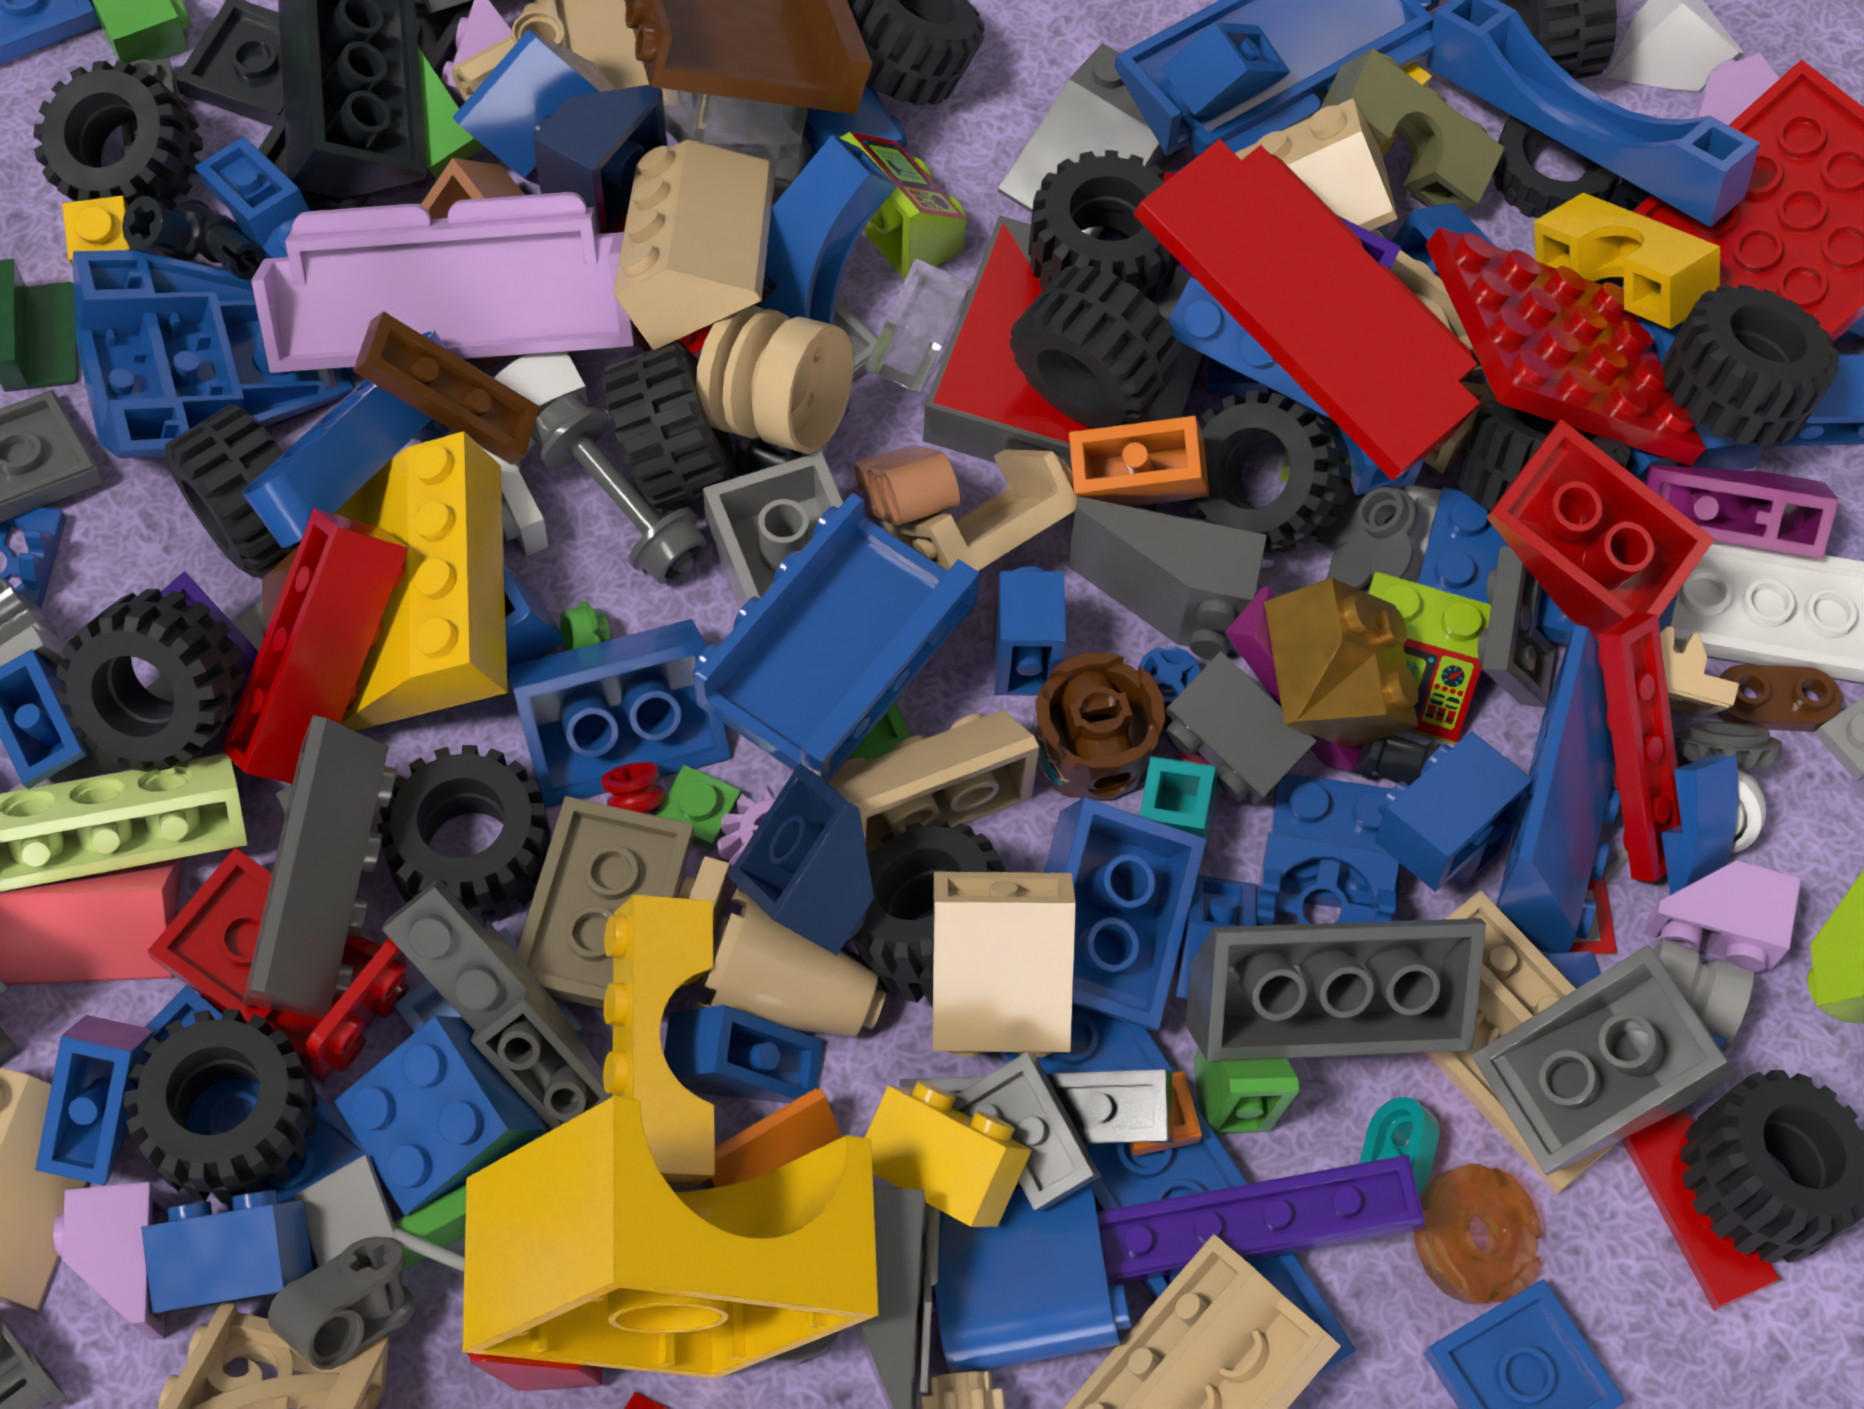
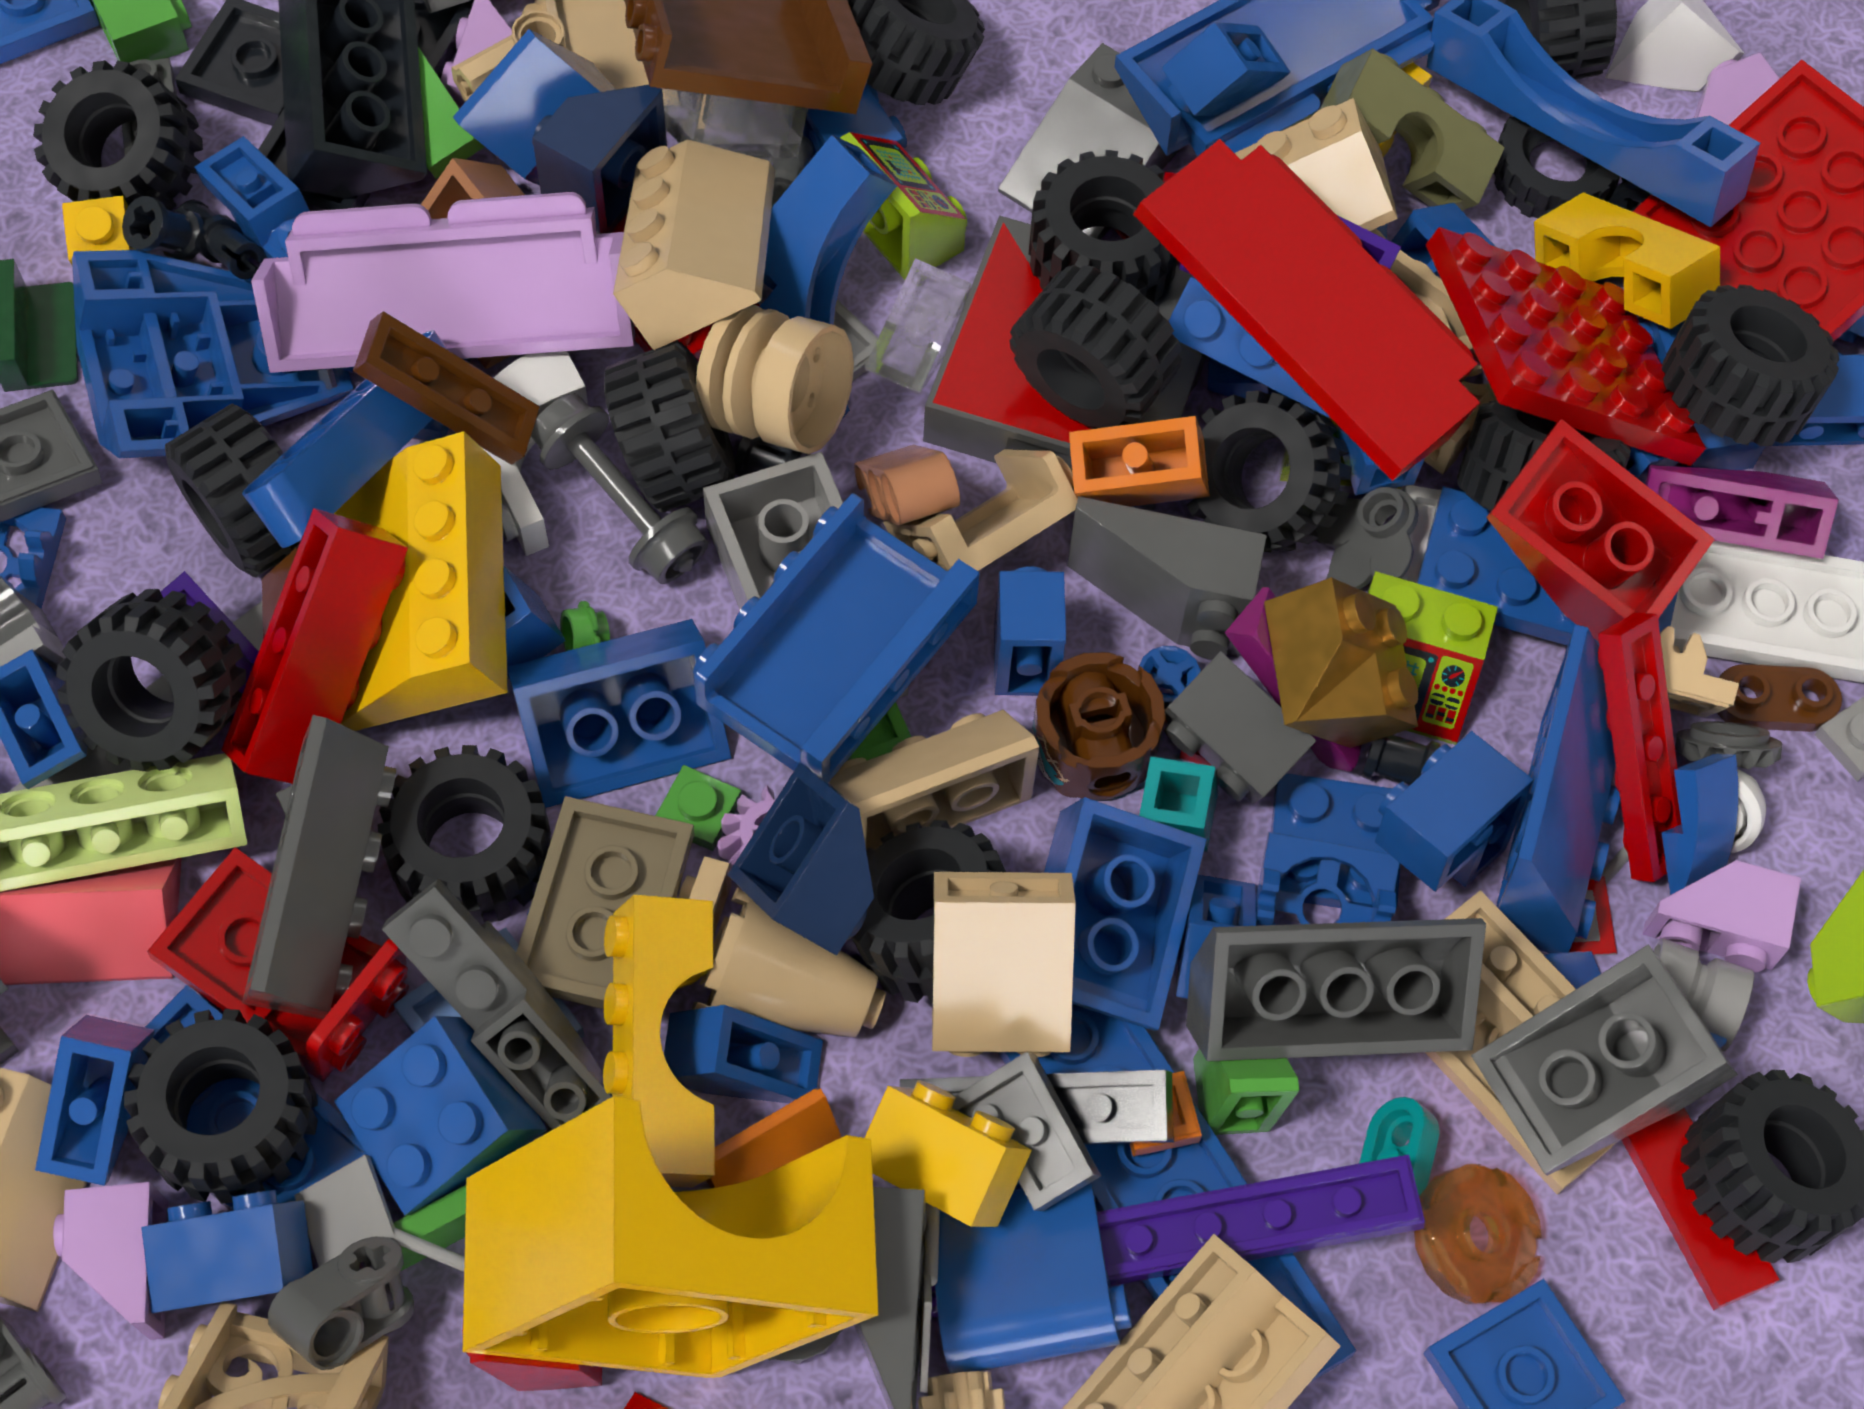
(633, 787): red bush -> none
(1511, 645): dark grey plate -> none

